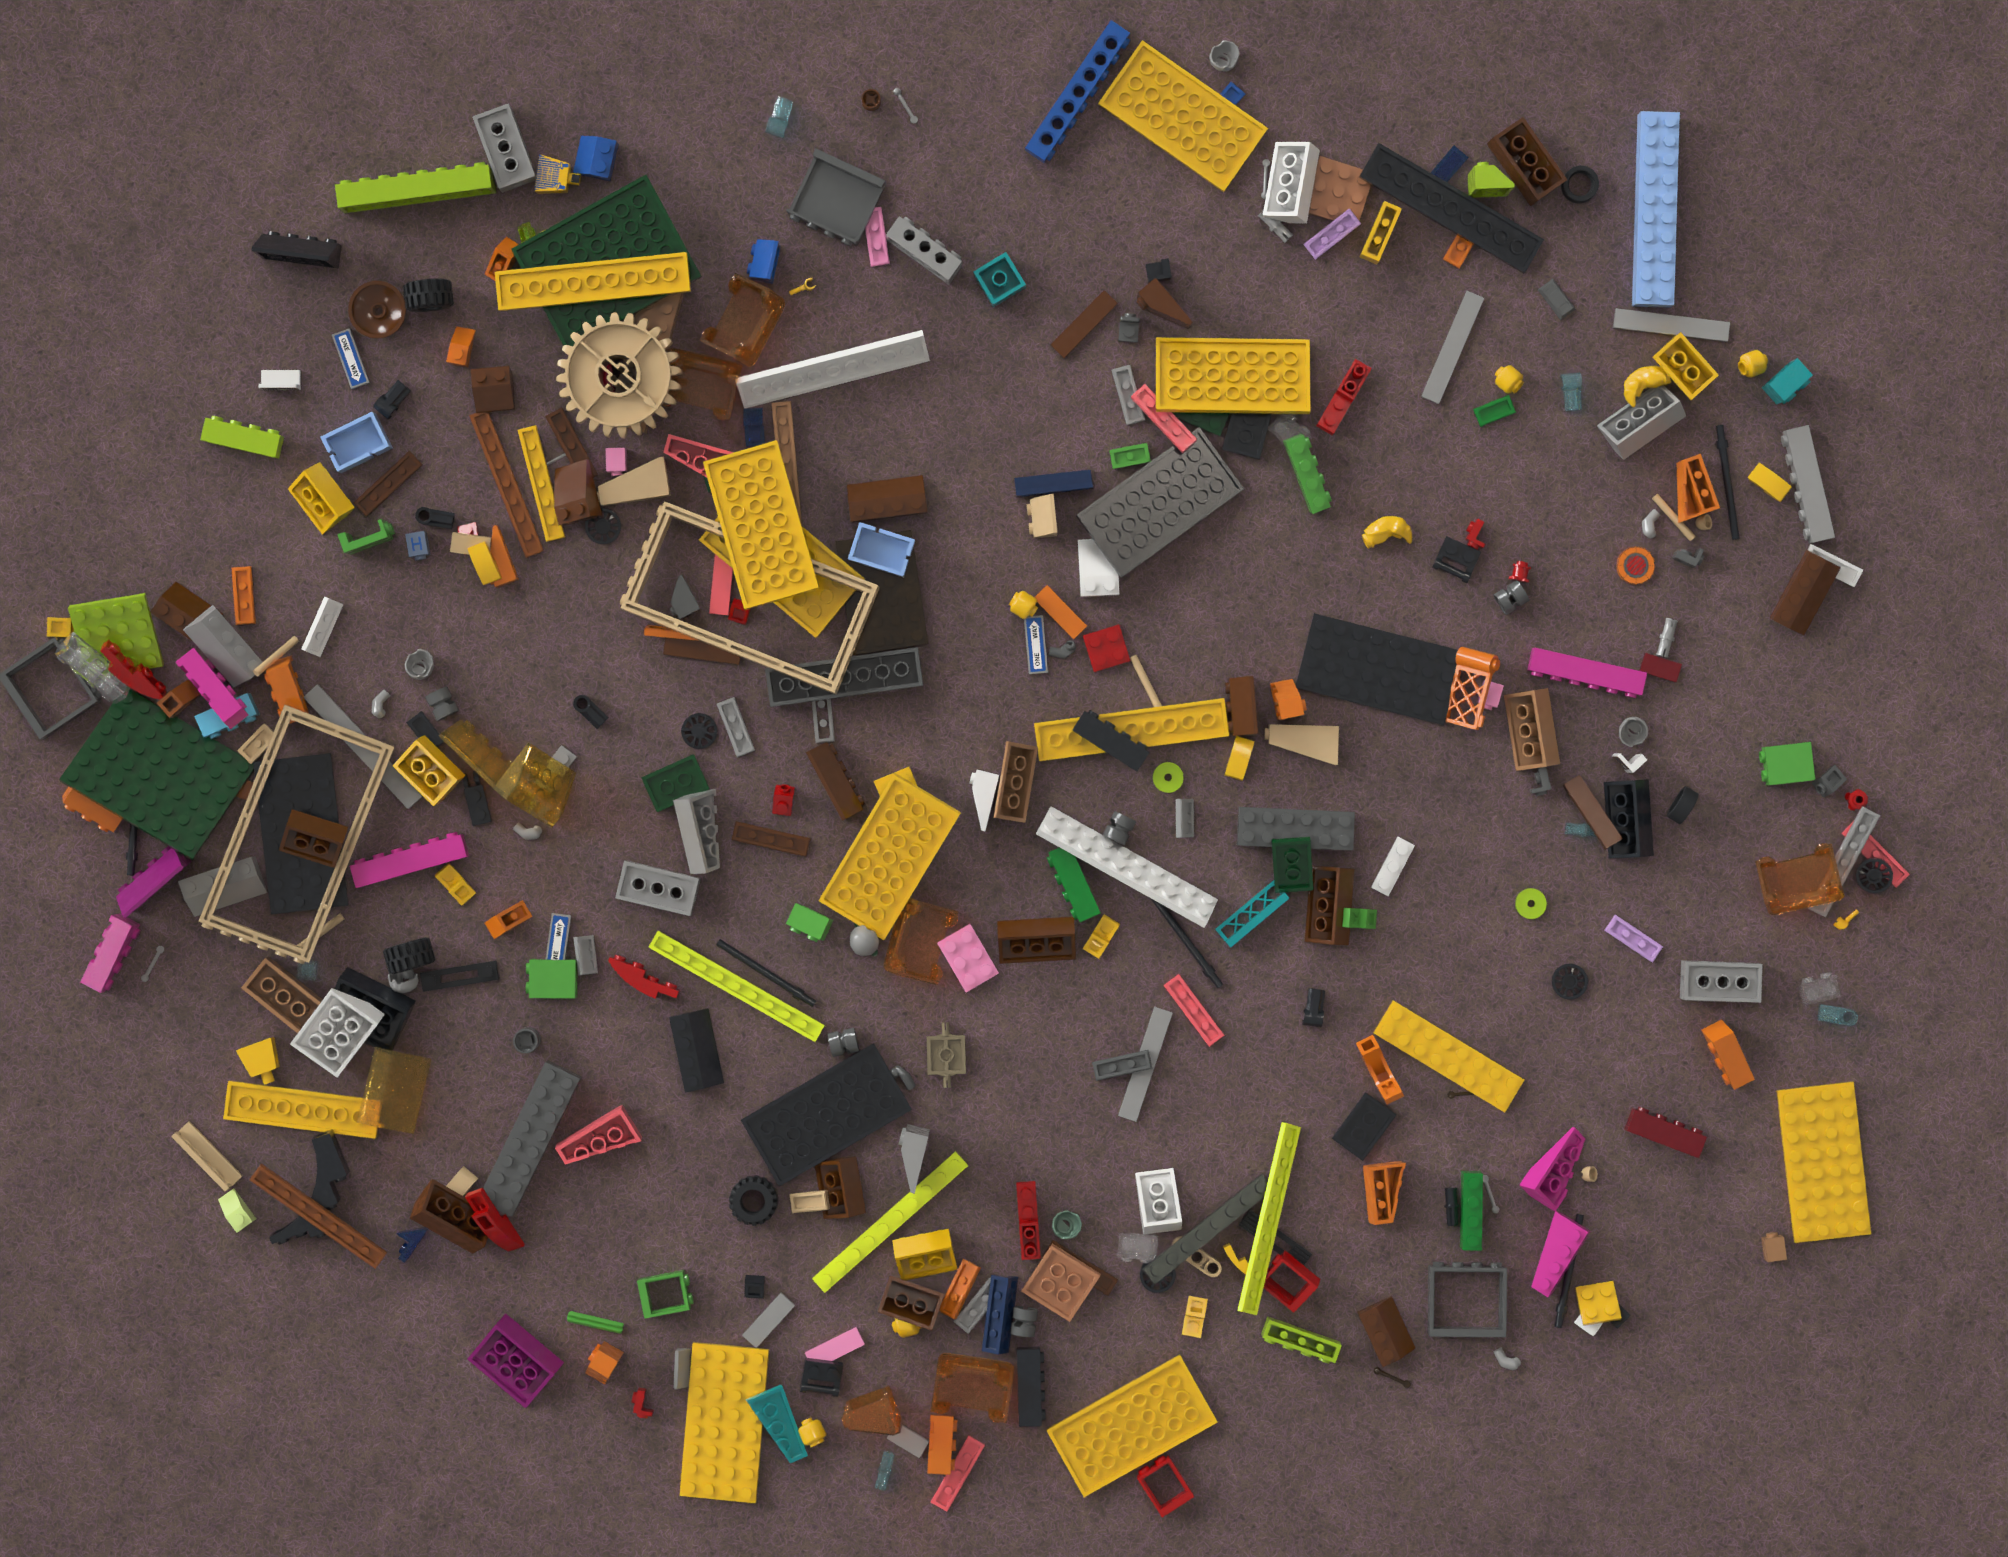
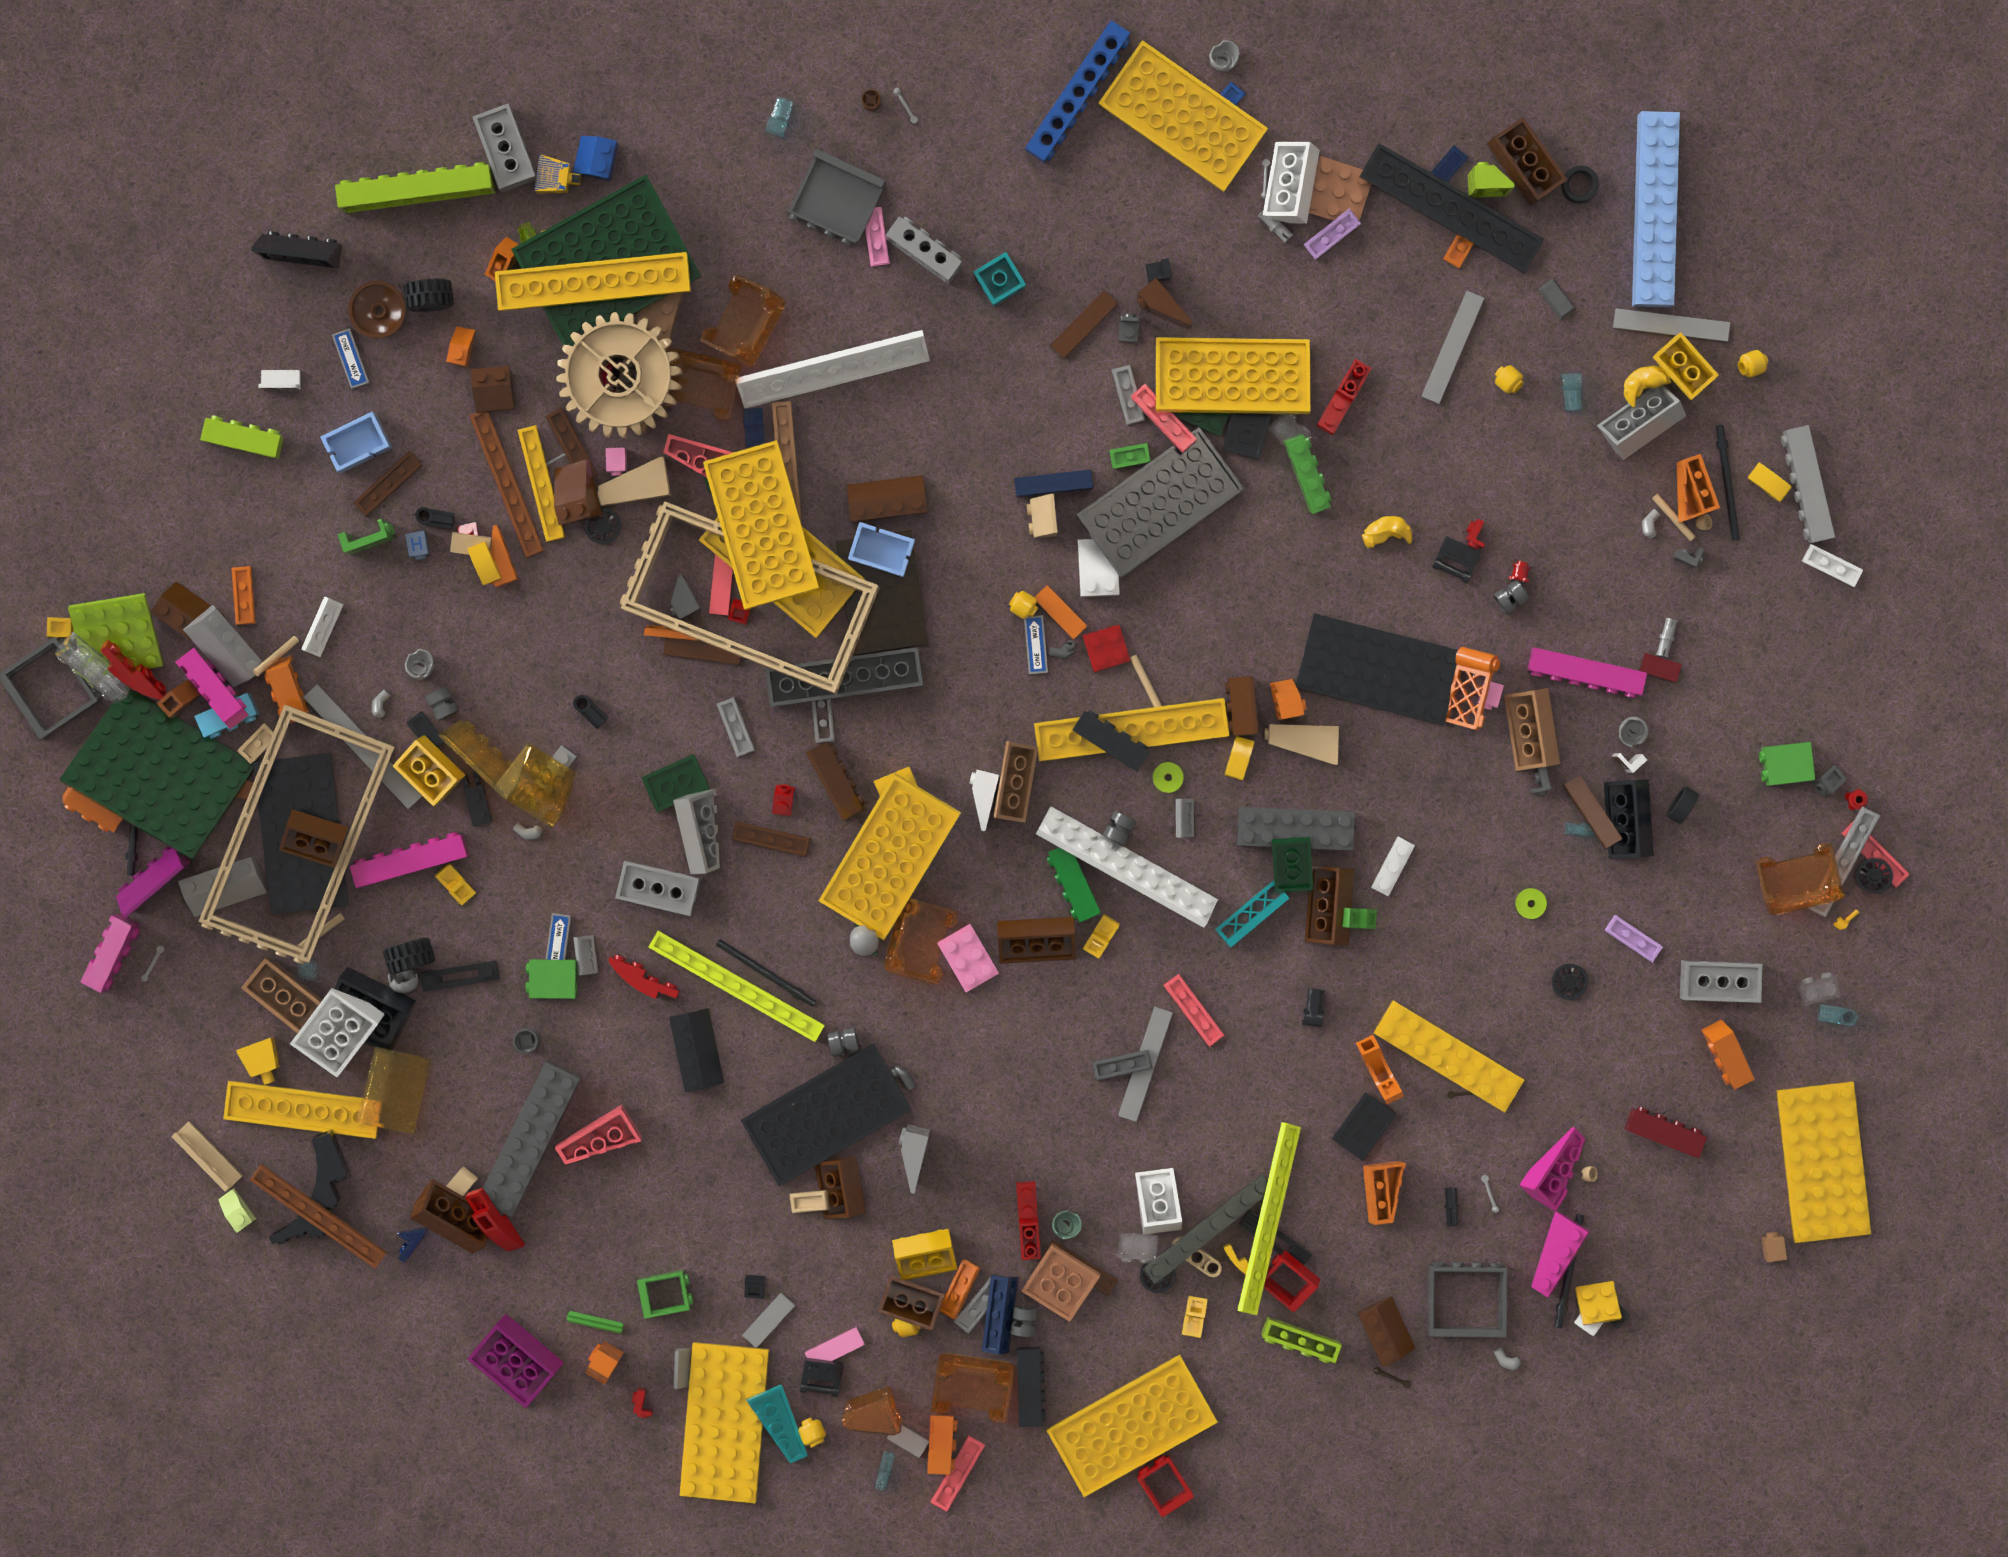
(320, 497): yellow slope -> none
(392, 399): black piece -> none
(508, 919): orange slope -> none
(699, 731): black wheel -> none
(761, 1185): black tyre -> none
(764, 261): blue slope -> none
(803, 287): yellow hand -> none
(809, 922): bright green brick -> none
(890, 1222): neon yellow plate -> none
(946, 1055): dark tan plate -> none
(1208, 970): black bar -> none
(1380, 232): yellow brick -> none
(1471, 1210): green brick -> none
(1494, 410): green tile -> none
(1635, 565): tile -> none
(1788, 380): teal brick -> none
(1805, 592): reddish brown slope -> none

